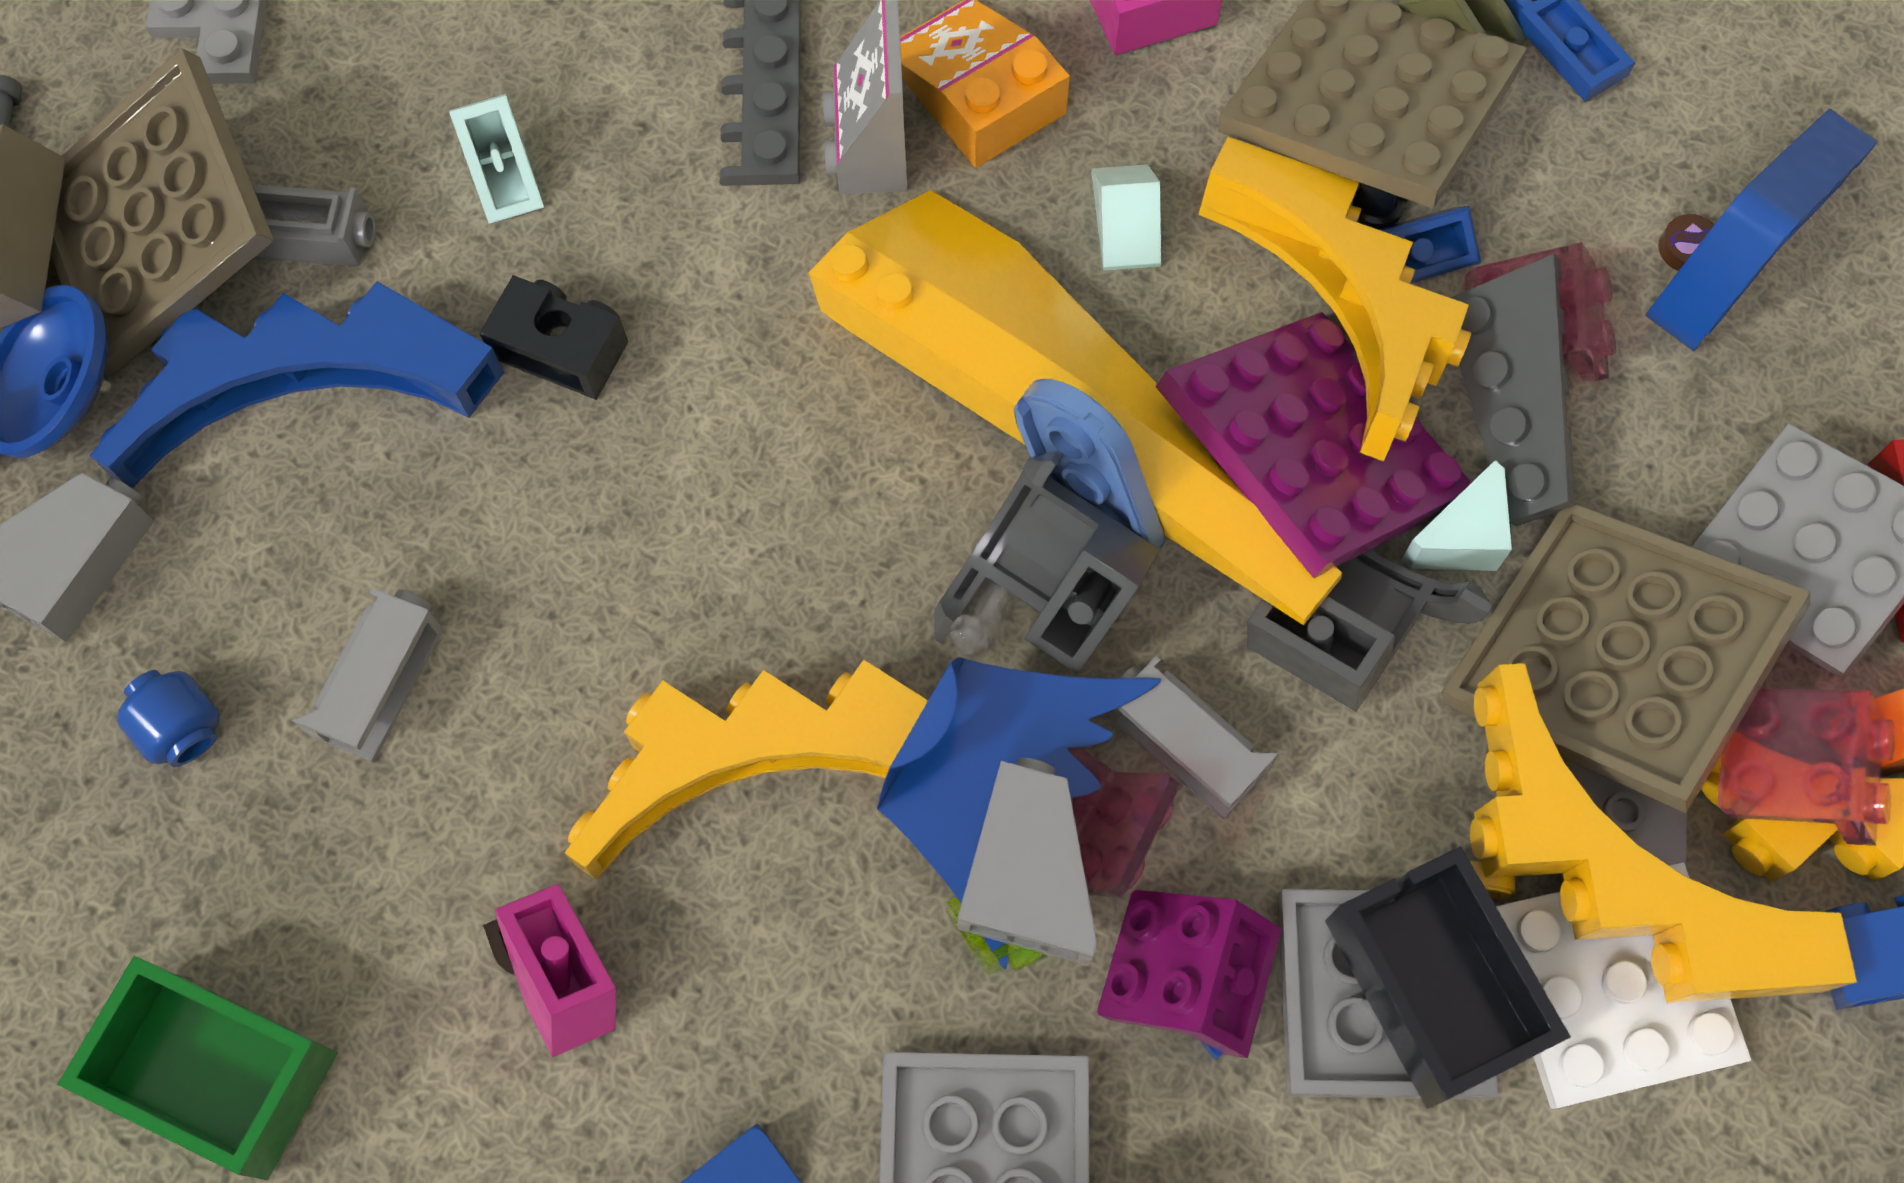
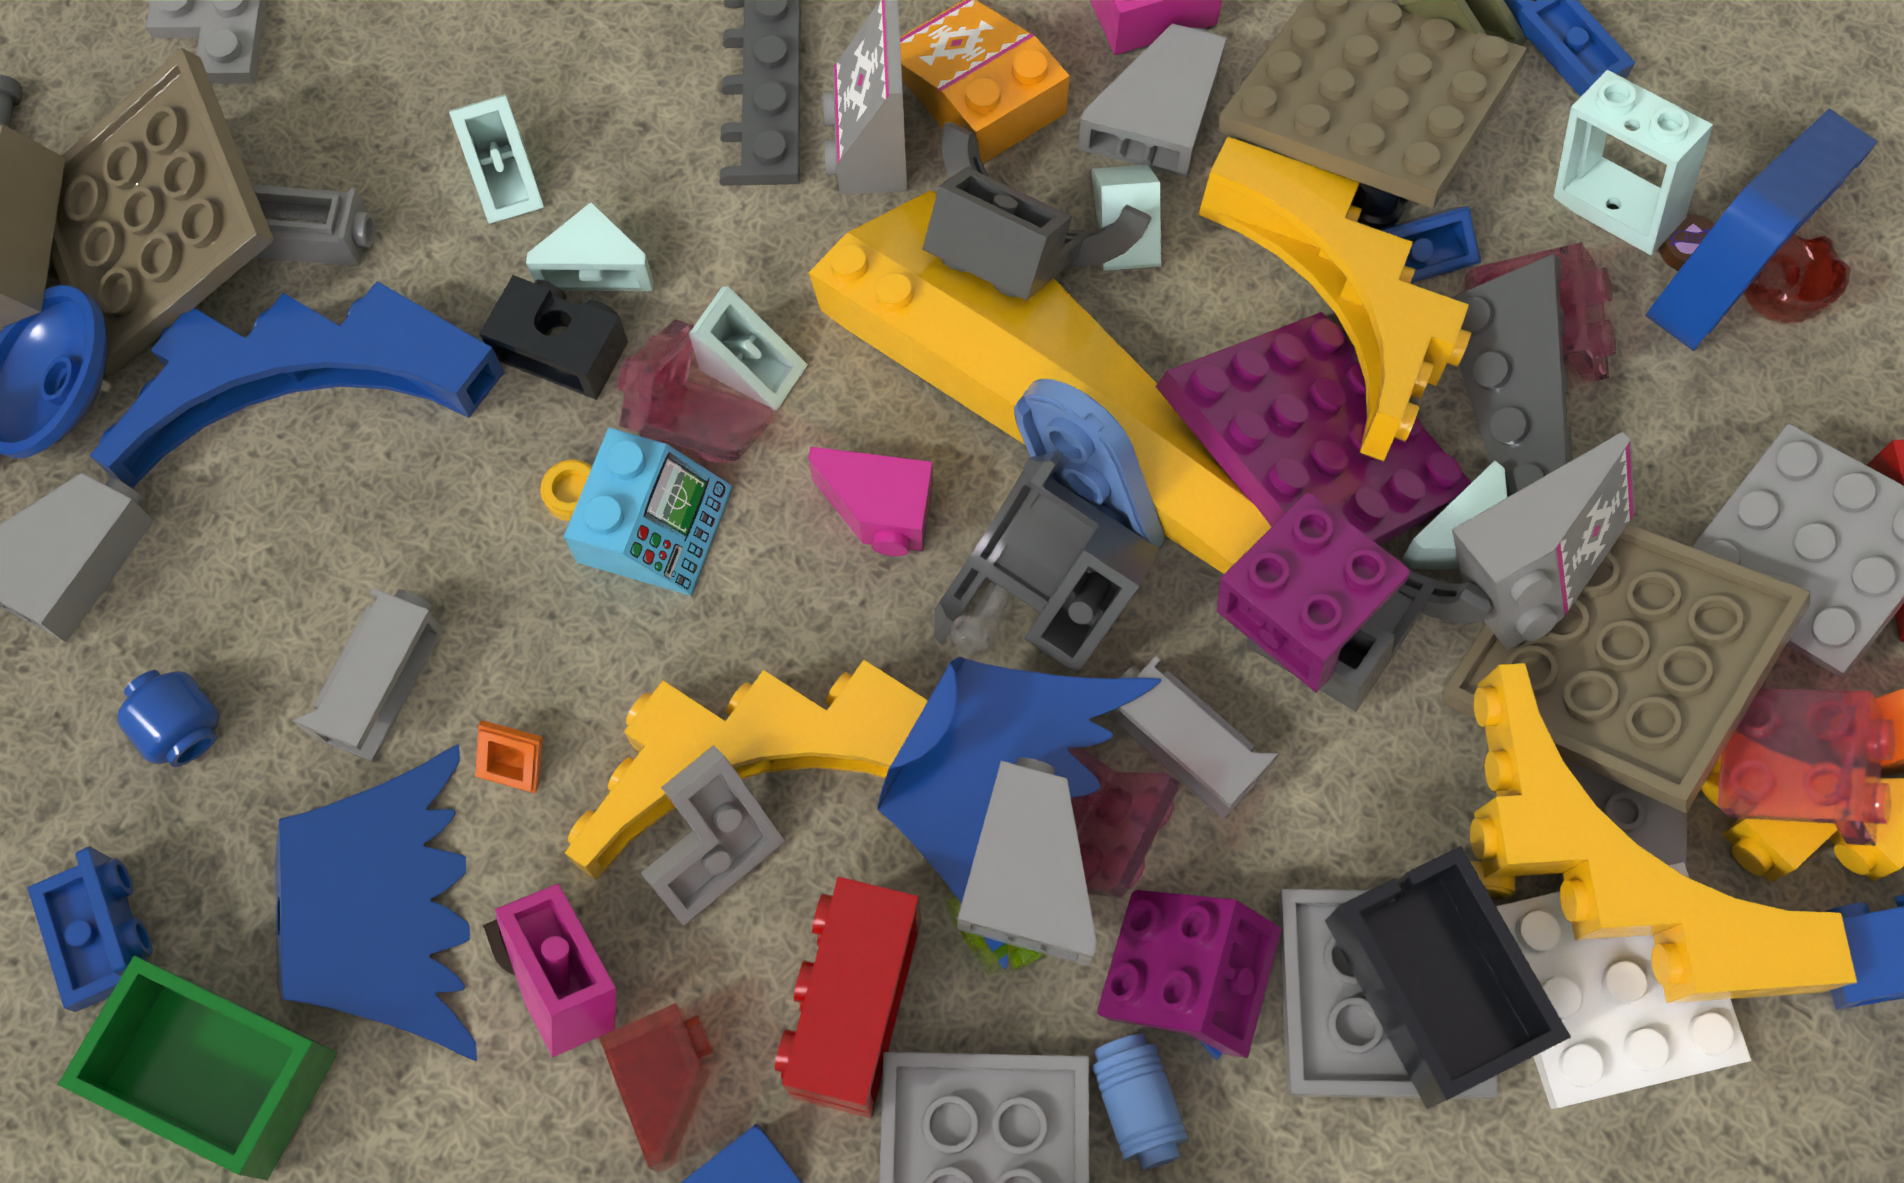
(89, 927): none -> blue bracket
(361, 911): none -> blue piece
(508, 756): none -> orange slope
(563, 487): none -> yellow tile
(590, 256): none -> light aqua slope
(647, 513): none -> medium azure slope
(659, 1077): none -> clear red slope
(673, 410): none -> clear pink bracket
(726, 840): none -> light grey plate
(744, 351): none -> light aqua slope
(849, 996): none -> red piece
(877, 496): none -> dark pink slope
(1007, 234): none -> dark grey piece
(1139, 1101): none -> medium blue head
(1157, 102): none -> light grey slope
(1308, 589): none -> magenta bracket
(1547, 540): none -> light grey slope
(1592, 182): none -> light aqua window
(1799, 281): none -> clear red hair

